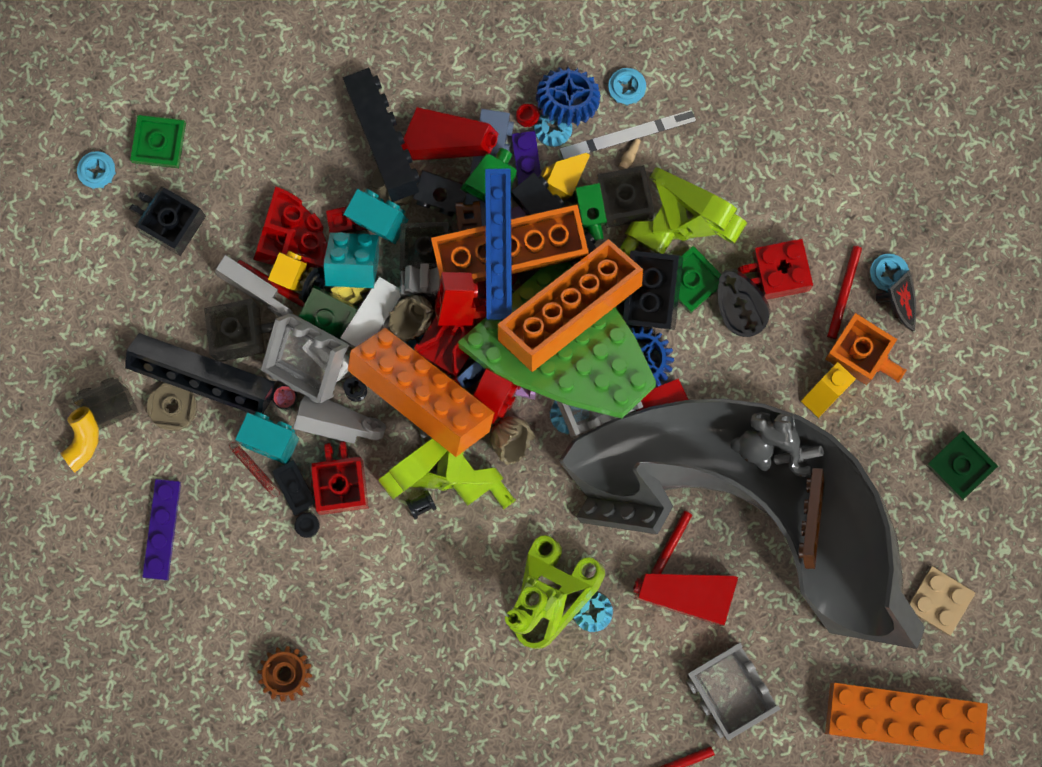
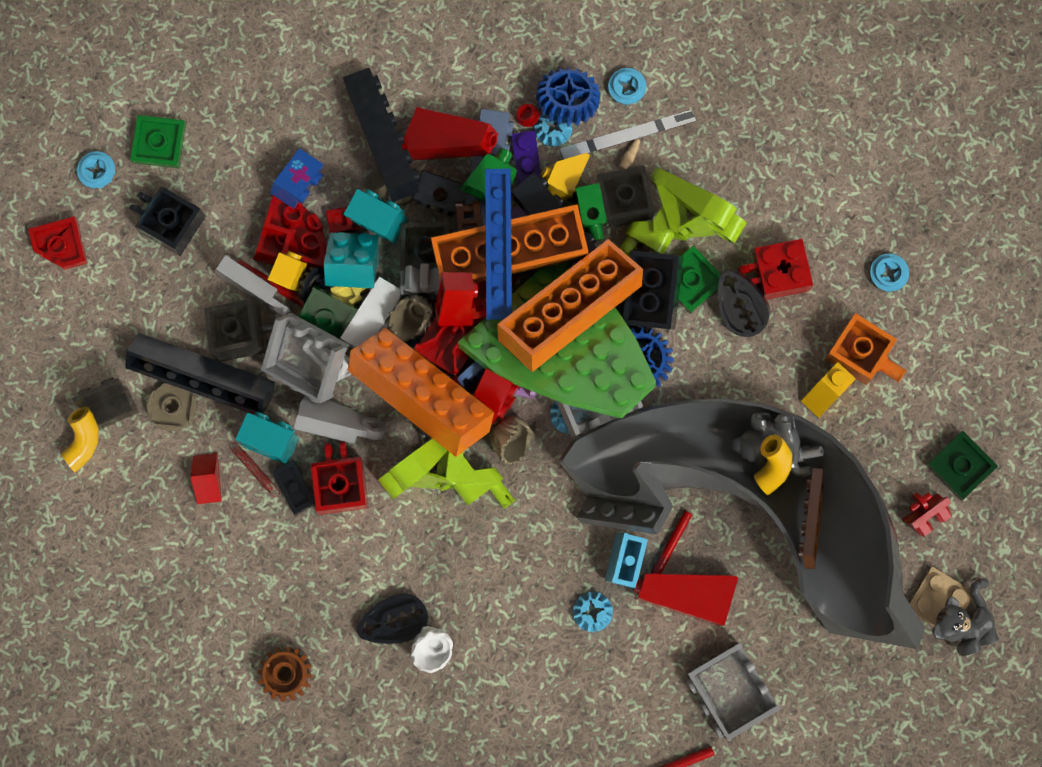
(59, 243): none -> red plate
(161, 529): dark purple plate -> none
(206, 478): none -> red slope
(284, 397): tile -> none
(297, 179): none -> blue brick
(307, 525): black tile -> none
(357, 396): black bush -> none
(393, 606): none -> black piece
(421, 504): black bush -> none
(431, 649): none -> white hair
(525, 617): lime connector -> none
(626, 560): none -> medium azure brick
(664, 394): red slope -> none
(777, 466): none -> yellow cylinder
(844, 292): red bar -> none
(902, 300): shield -> none
(906, 719): orange brick -> none
(924, 509): none -> red hips
(974, 631): none -> dark grey animal

